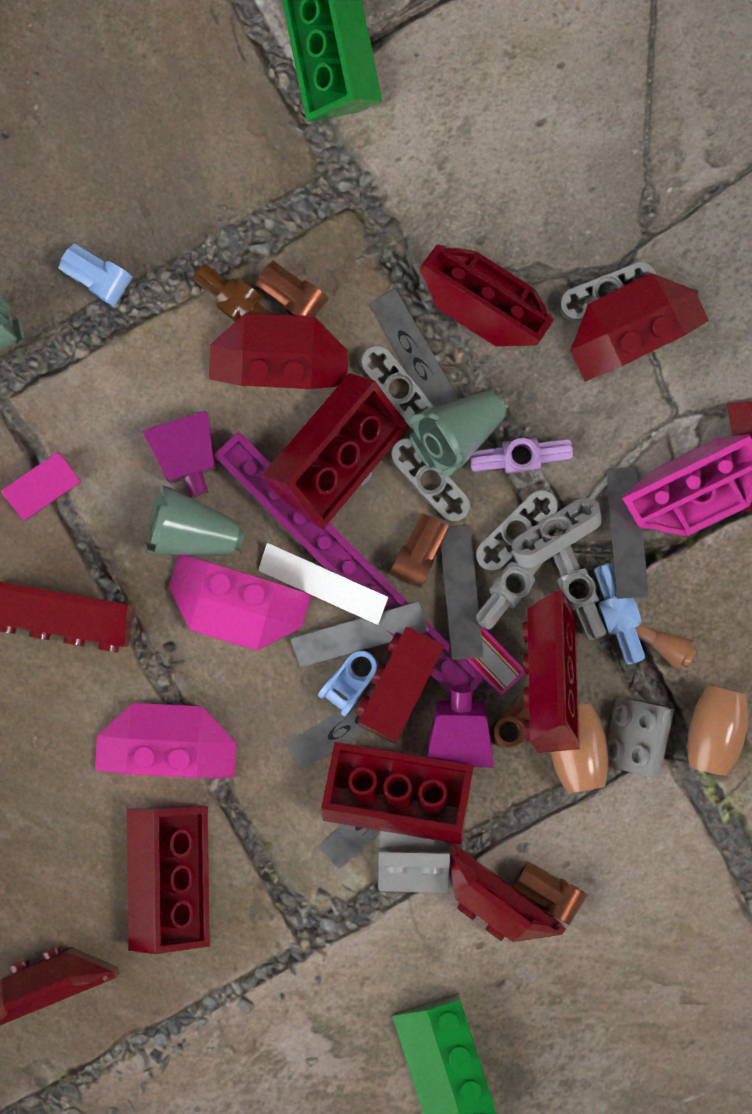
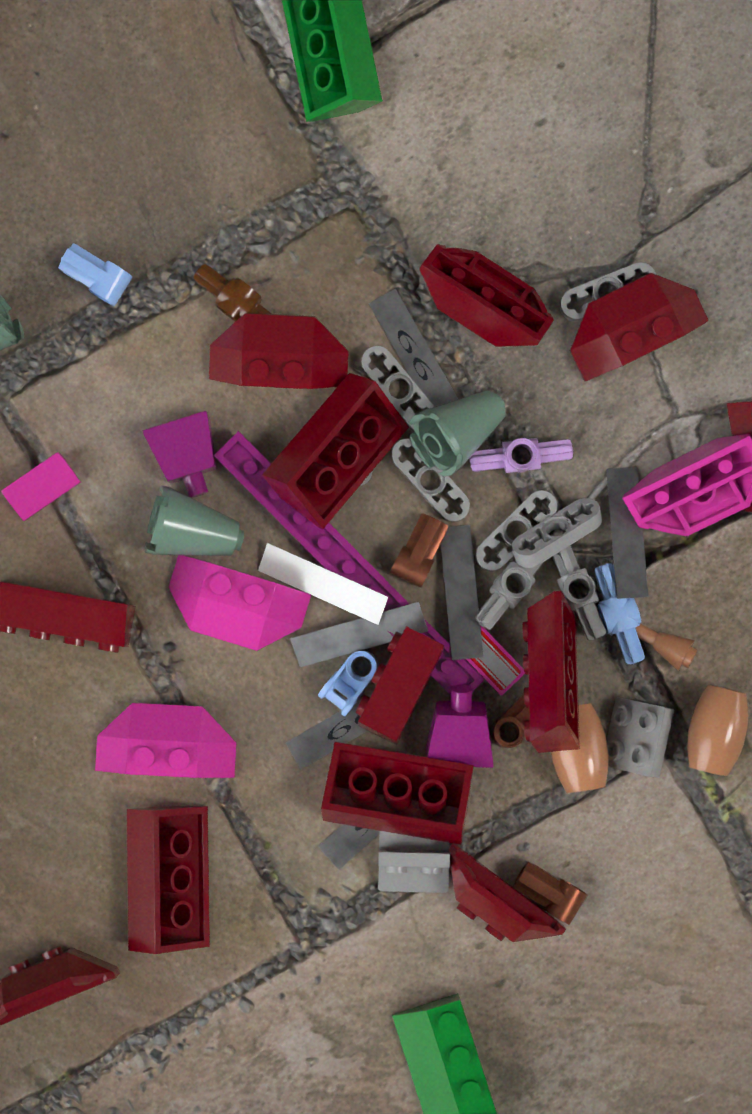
(292, 293): copper piece -> none

